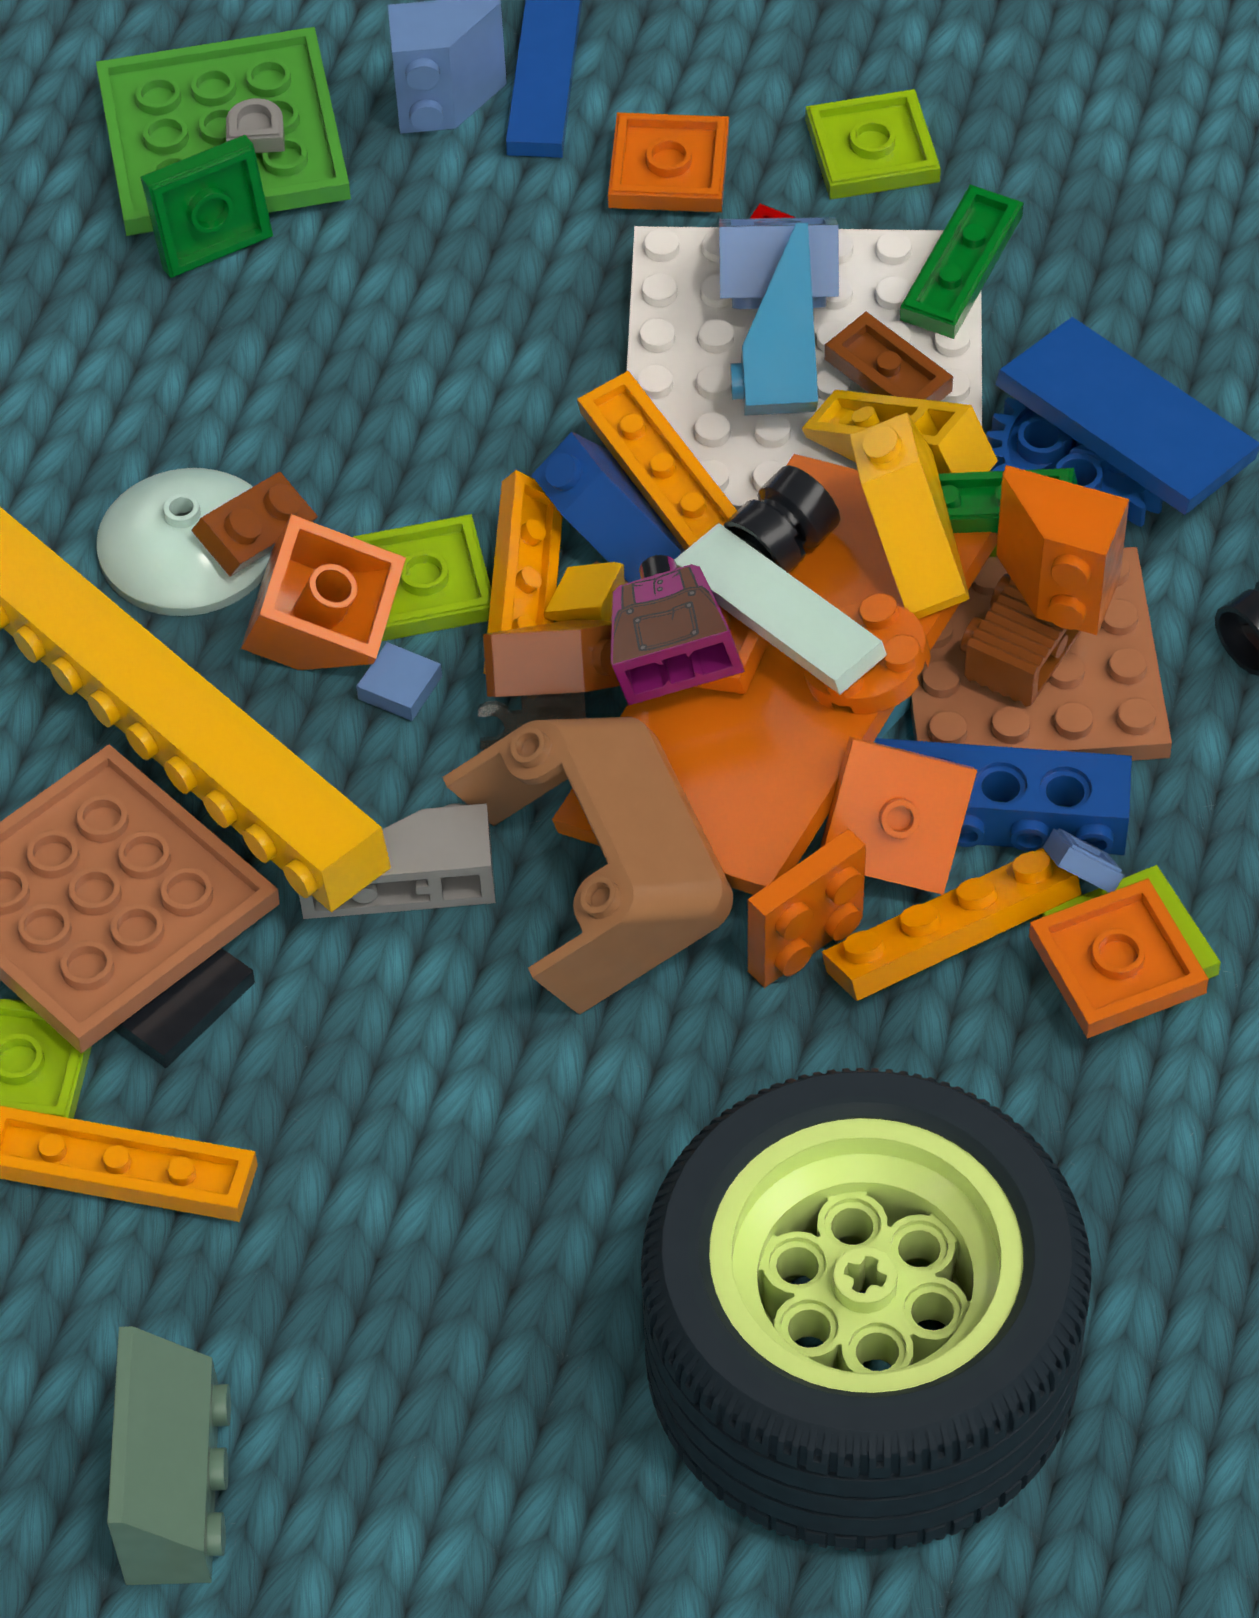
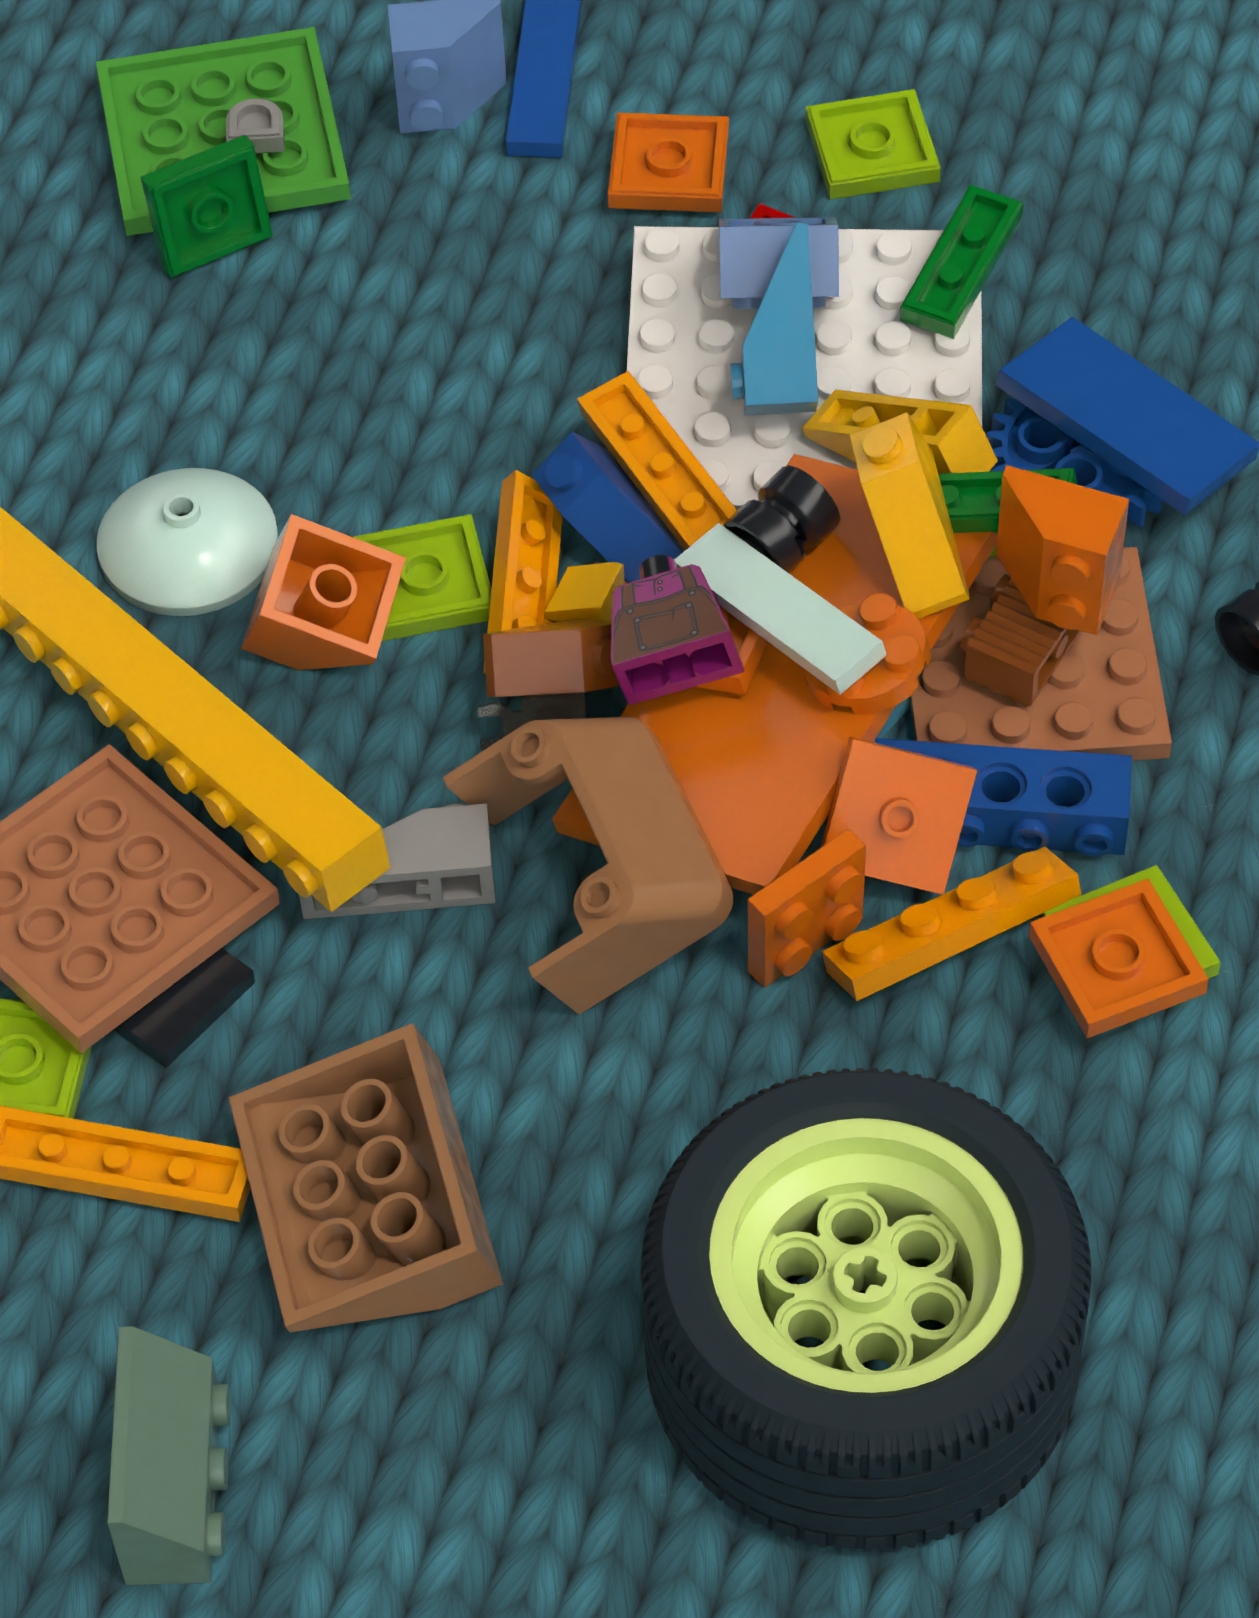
(251, 523): dark orange plate -> none
(364, 1186): none -> medium nougat slope
(399, 681): medium blue tile -> none
(886, 362): dark orange plate -> none
(1083, 860): medium blue tile -> none

